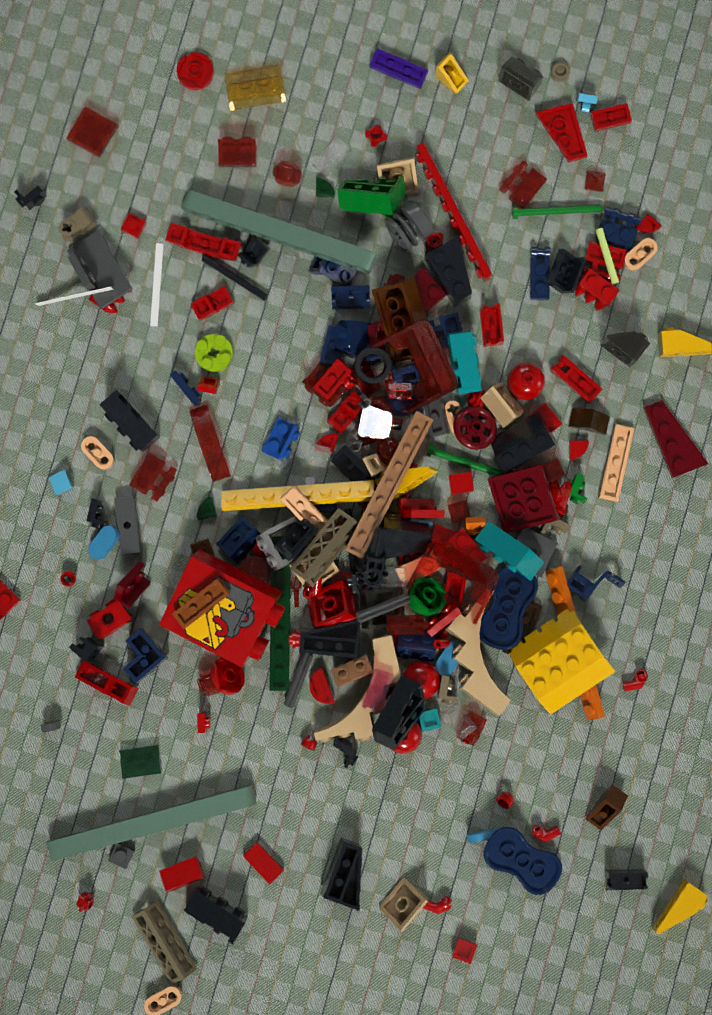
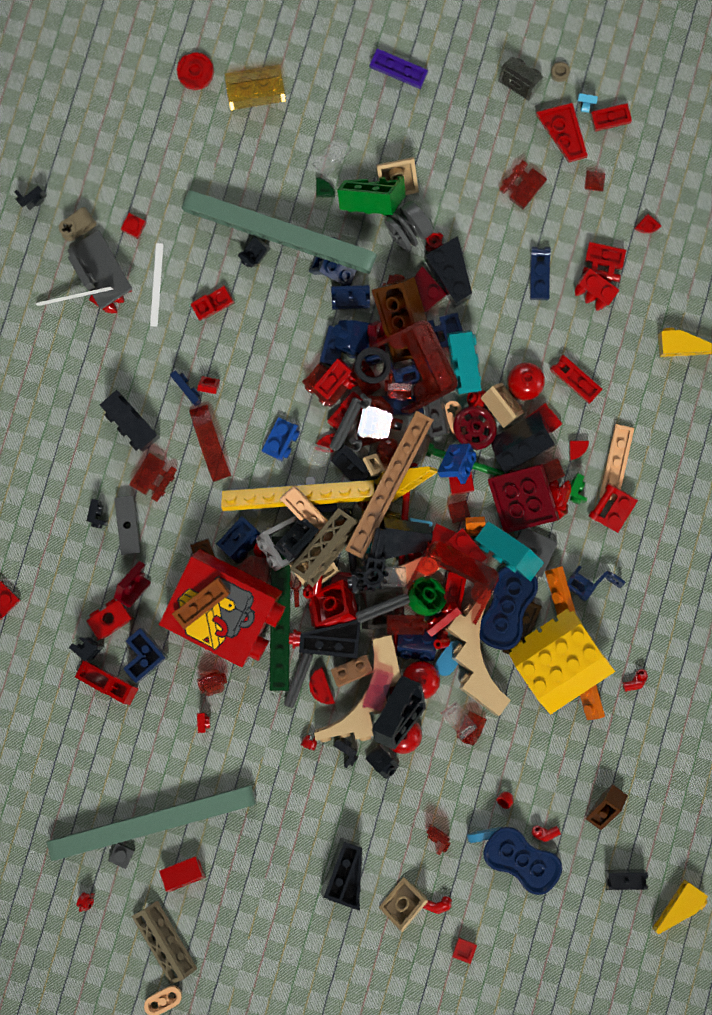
(50, 726): dark grey tile -> none
(61, 482): medium azure slope -> none
(71, 576): red hinge -> none
(92, 132): clear red plate -> none
(98, 453): light nougat plate -> none
(104, 542): dark azure tile -> none
(140, 761): clear green plate -> none
(203, 243): red slope -> none
(206, 509): dark green tile -> none
(216, 913): black wedge -> none
(223, 358): lime plate -> none
(227, 676): red tile -> none
(234, 277): black bar -> none
(237, 152): clear red bracket -> none
(263, 863): red tile -> none
(287, 174): clear red head -> none
(345, 425): none -> dark grey axle
(375, 140): red plate -> none
(382, 762): none -> black bracket
(419, 508): red bracket -> none
(430, 720): teal plate -> none
(437, 835): none -> clear red bracket
(446, 686): dark tan bracket -> none
(451, 74): yellow slope -> none
(456, 220): red plate -> none
(458, 462): none -> blue bracket
(491, 326): red hinge -> none
(555, 210): green bar -> none
(556, 526): dark tan bracket -> none
(565, 272): black bracket -> none
(589, 420): dark brown slope -> none
(607, 256): yellowish green bar -> none
(617, 233): dark blue plate -> none
(618, 511): none -> red plate
(626, 346): clear smoke slope -> none
(640, 255): light nougat plate -> none
(675, 445): dark red wing -> none

